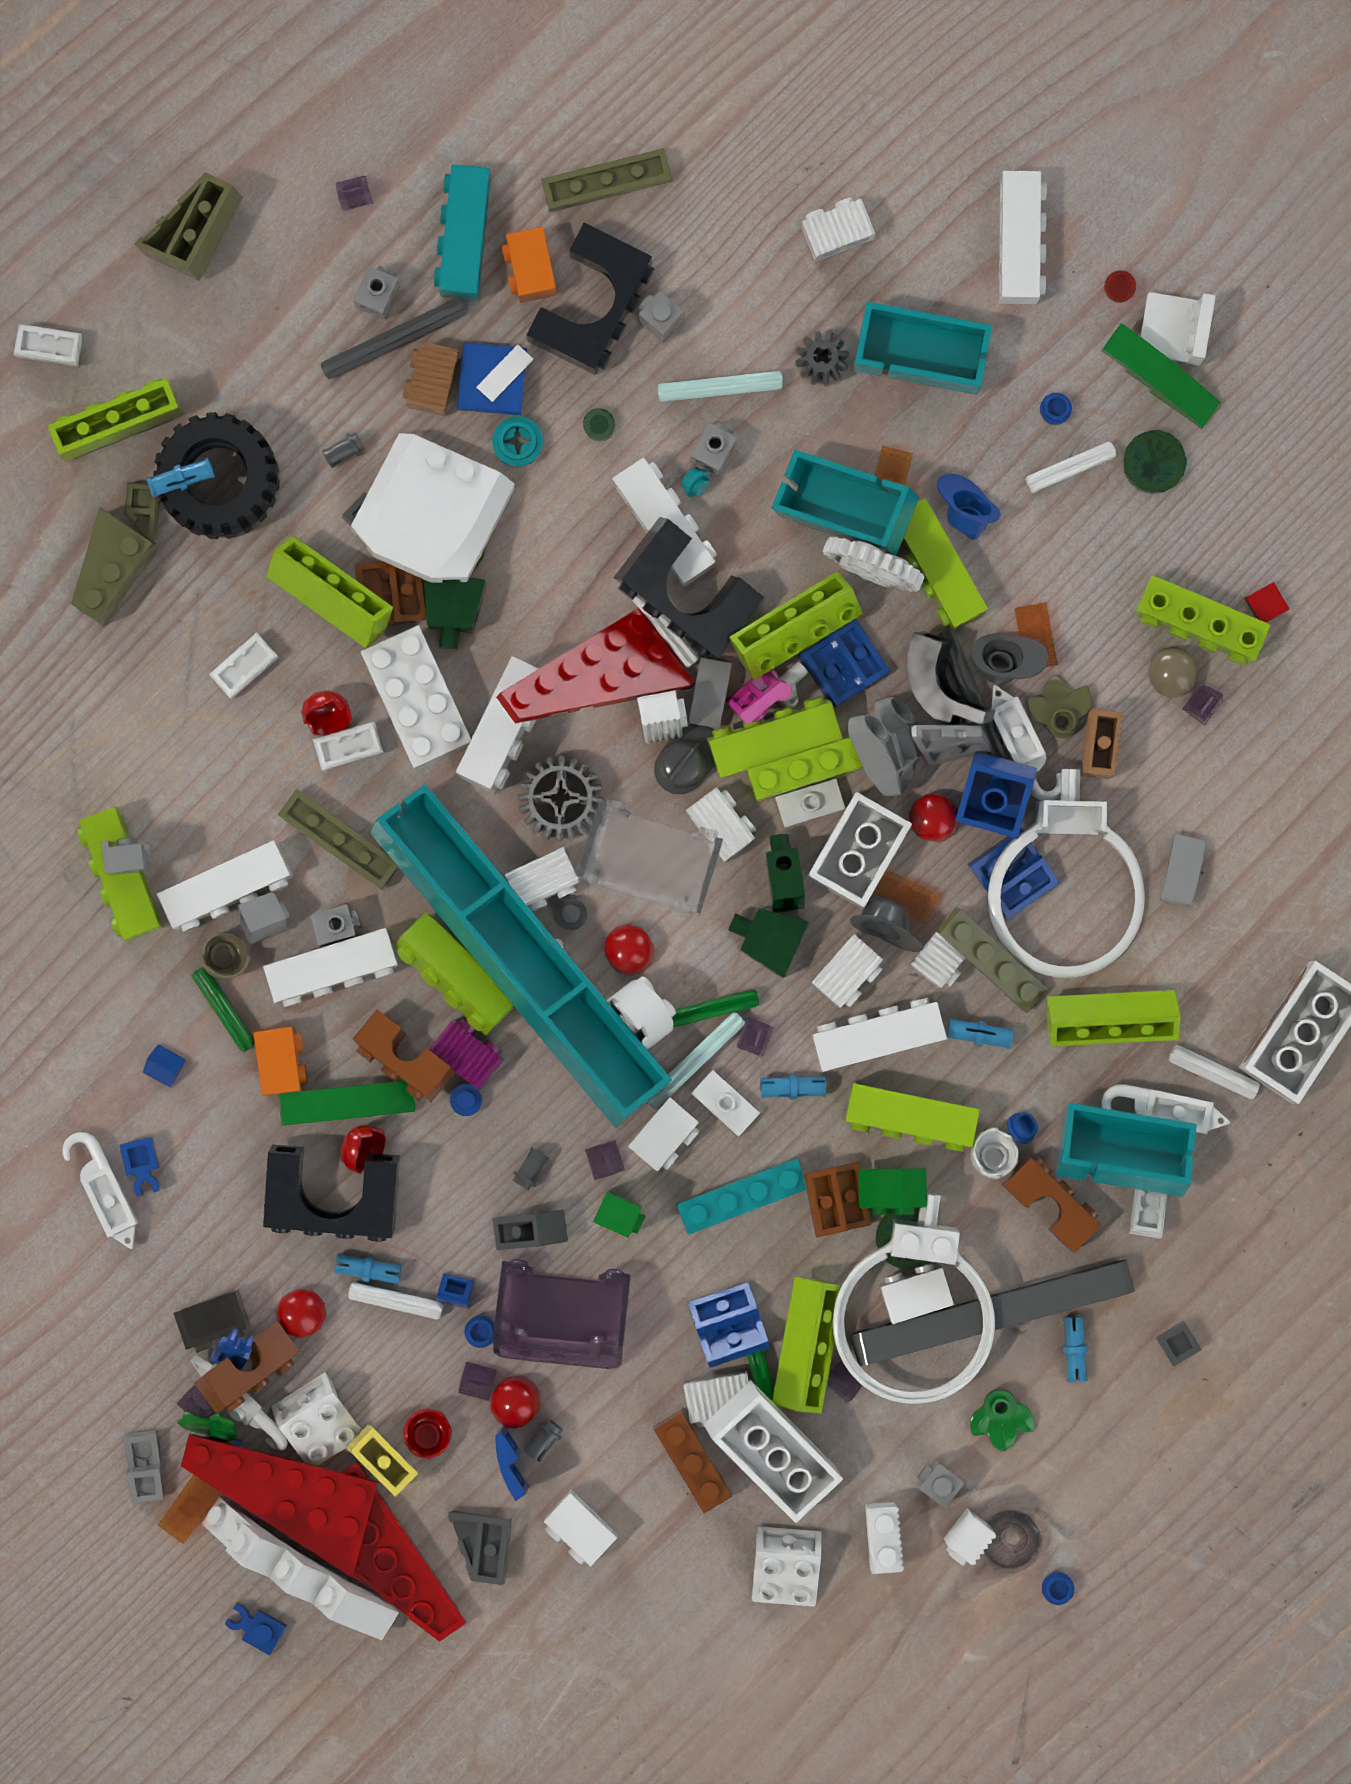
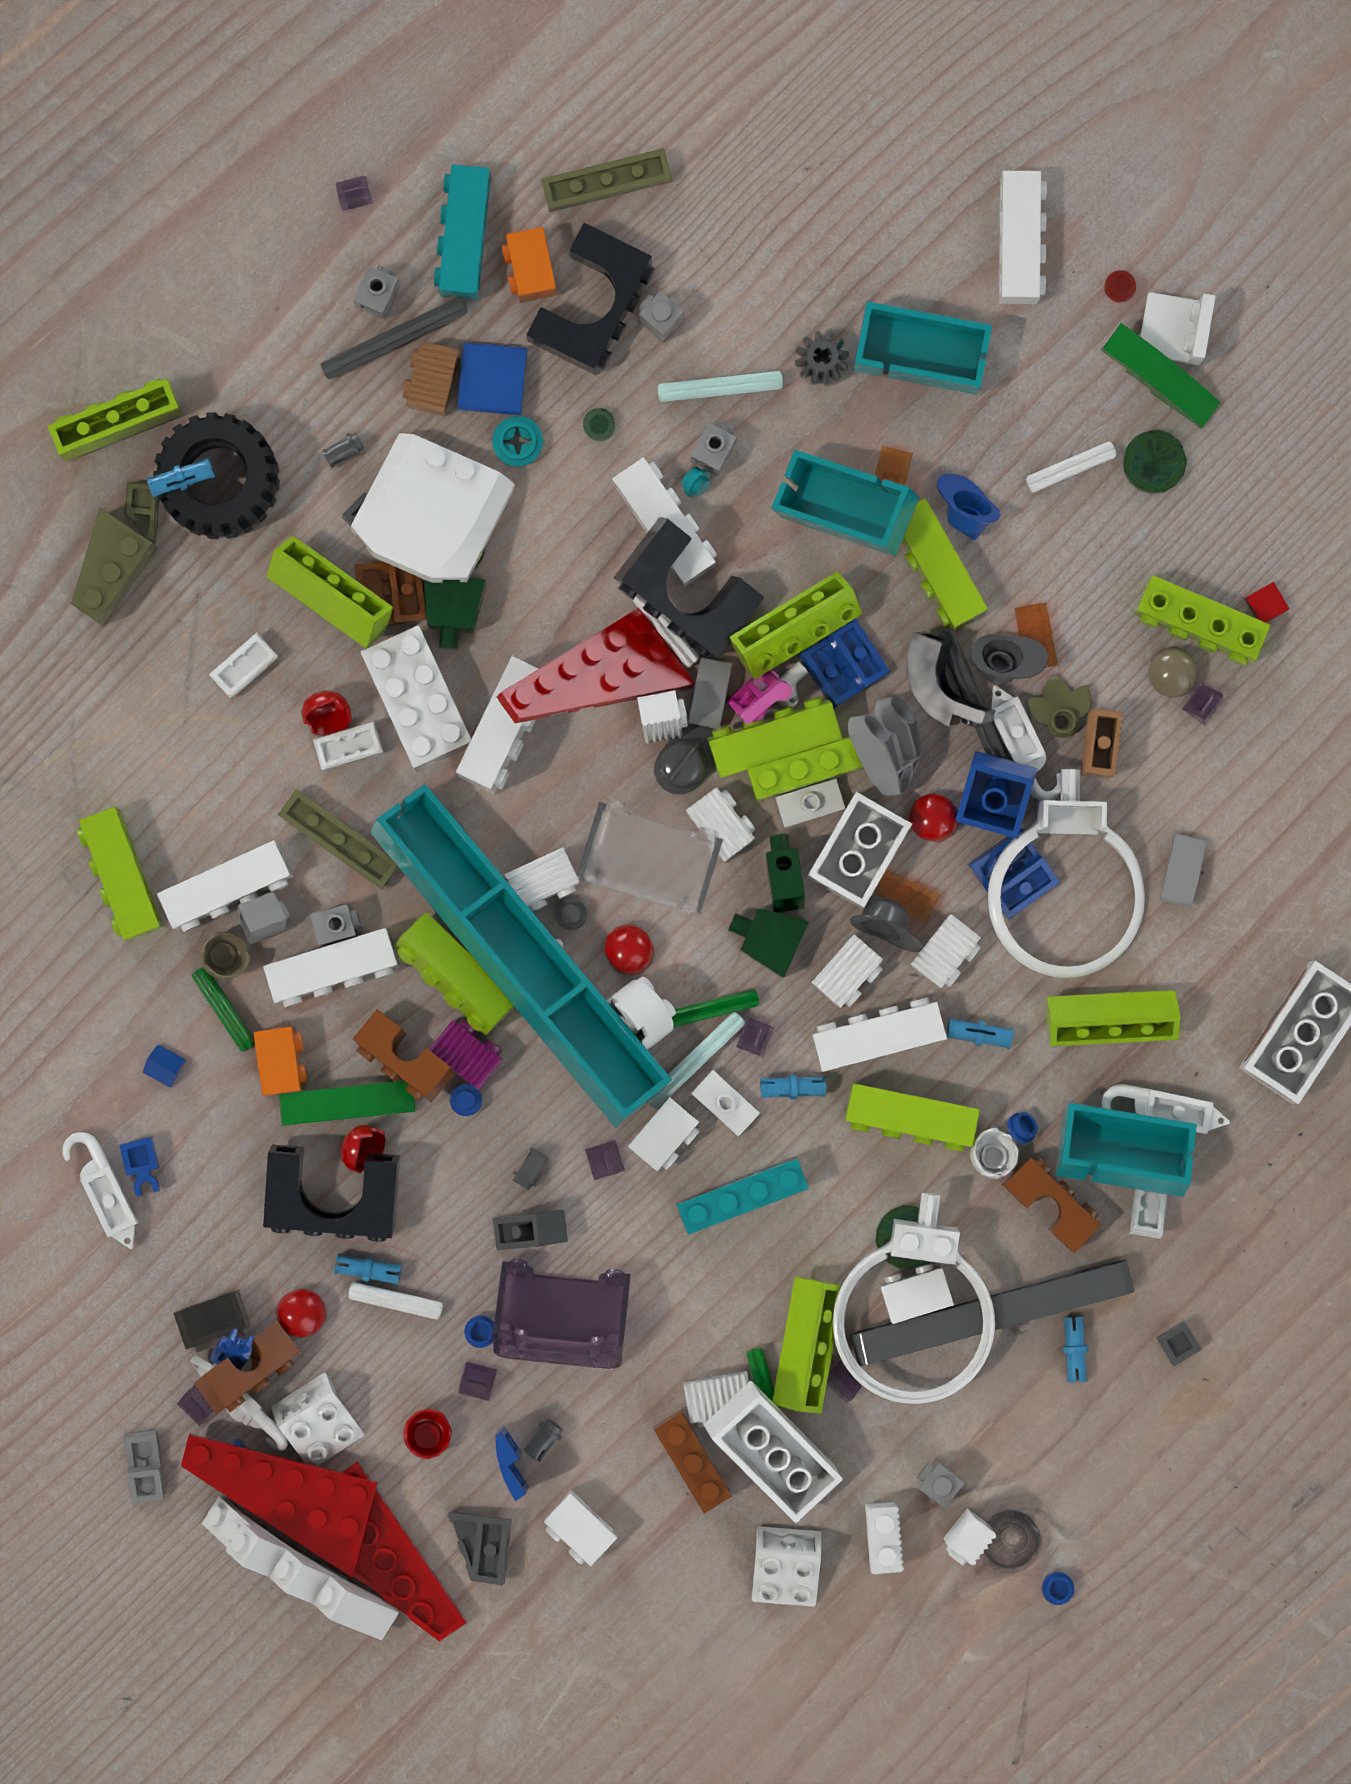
(48, 345): white plate -> none
(126, 856): light grey brick -> none
(188, 1509): clear orange plate -> none
(193, 227): olive wedge -> none
(216, 1426): green plate -> none
(261, 1630): blue plate -> none
(382, 1460): light yellow brick -> none
(455, 1291): blue slope -> none
(504, 373): white sticker -> none
(515, 1402): red hair -> none
(561, 771): light grey gear -> none
(619, 1215): green brick -> none
(729, 1324): blue slope -> none
(835, 1199): dark orange slope -> none
(837, 229): white brick -> none
(873, 564): white gear -> none
(891, 1189): green brick -> none
(949, 742): light grey wing -> none
(991, 959): olive plate -> none
(1004, 1423): green plate -> none
(1055, 408): blue plate -> none
(1213, 1072): white axle -> none

